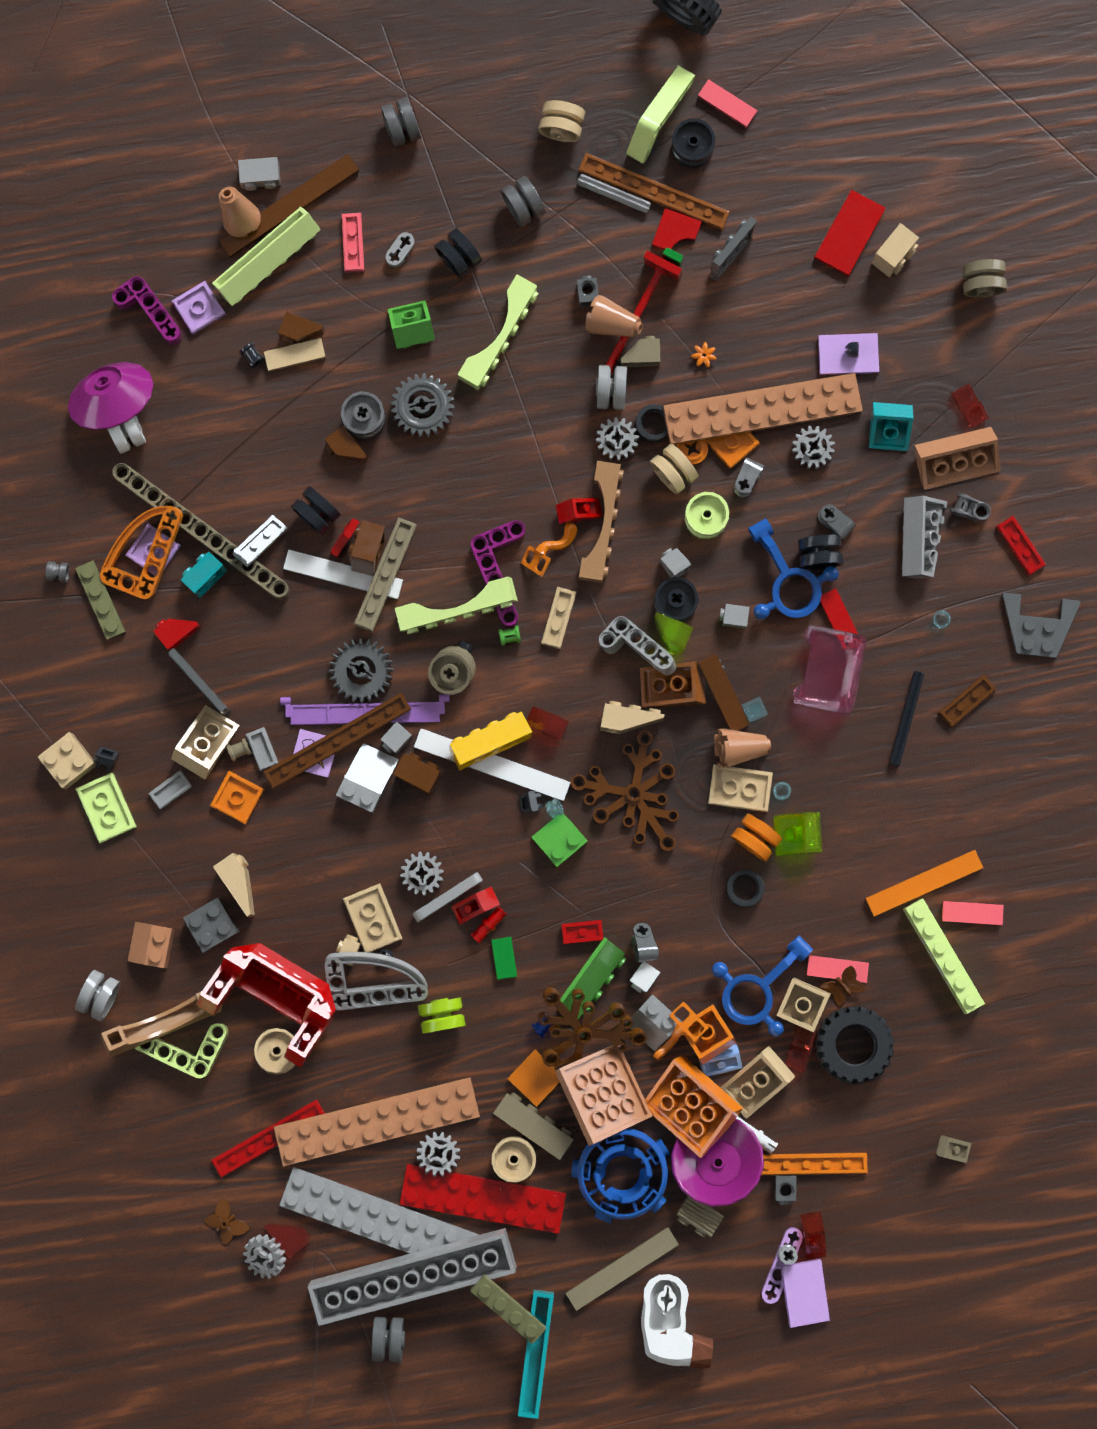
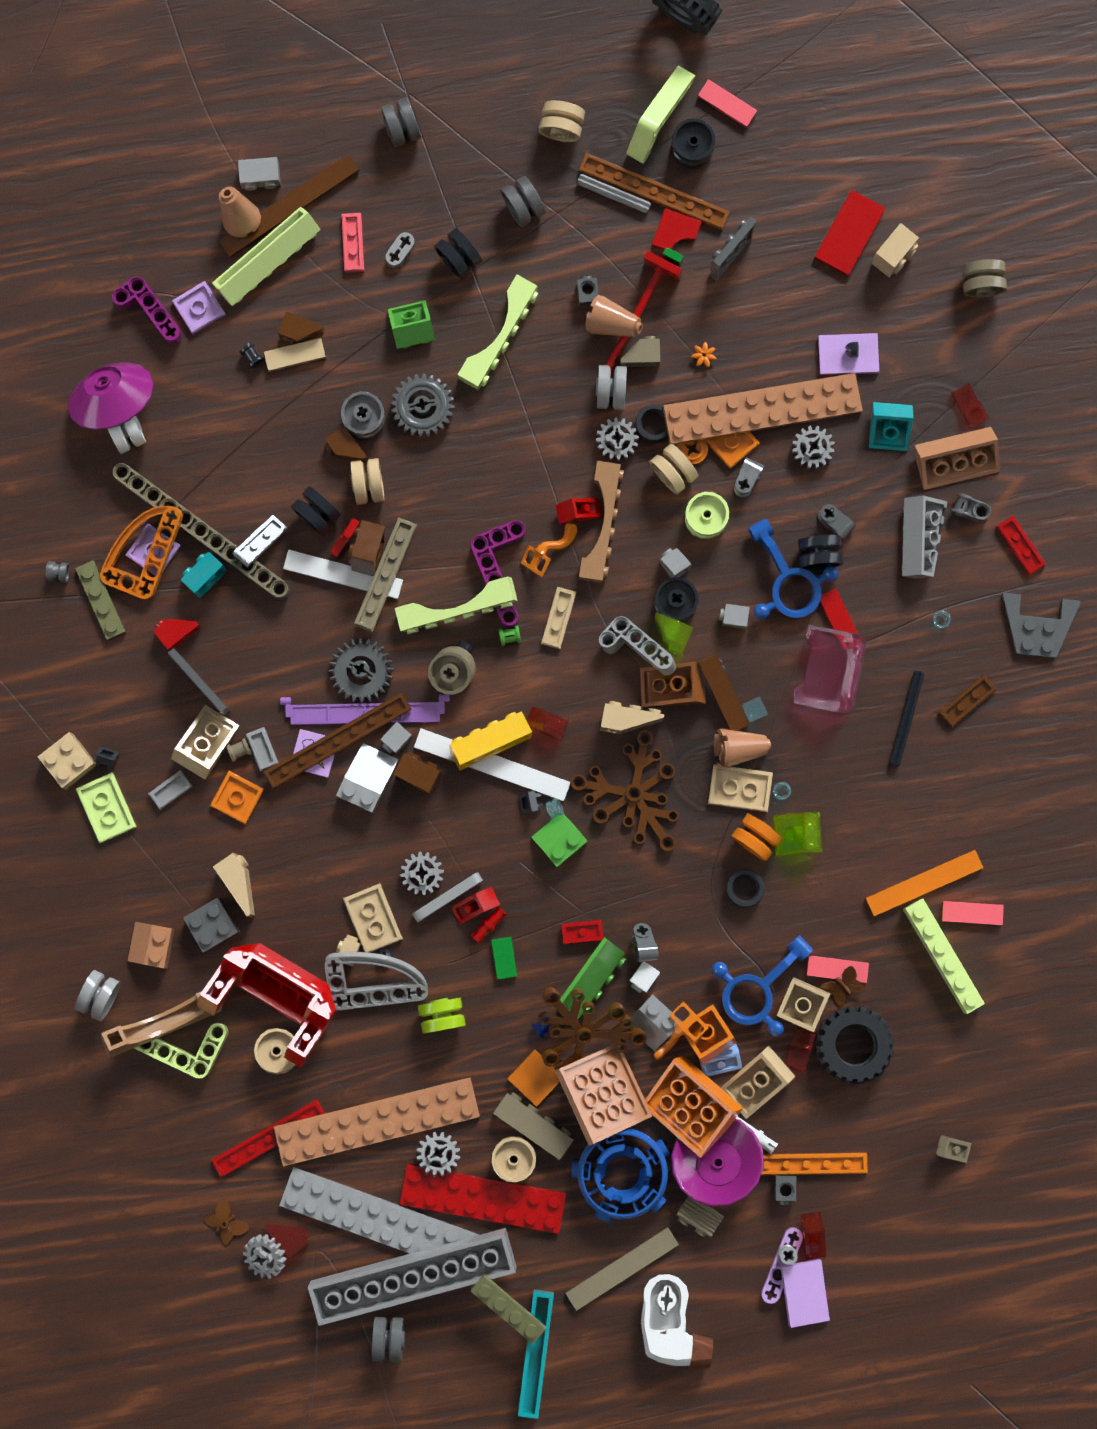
(367, 481): none -> tan wheel

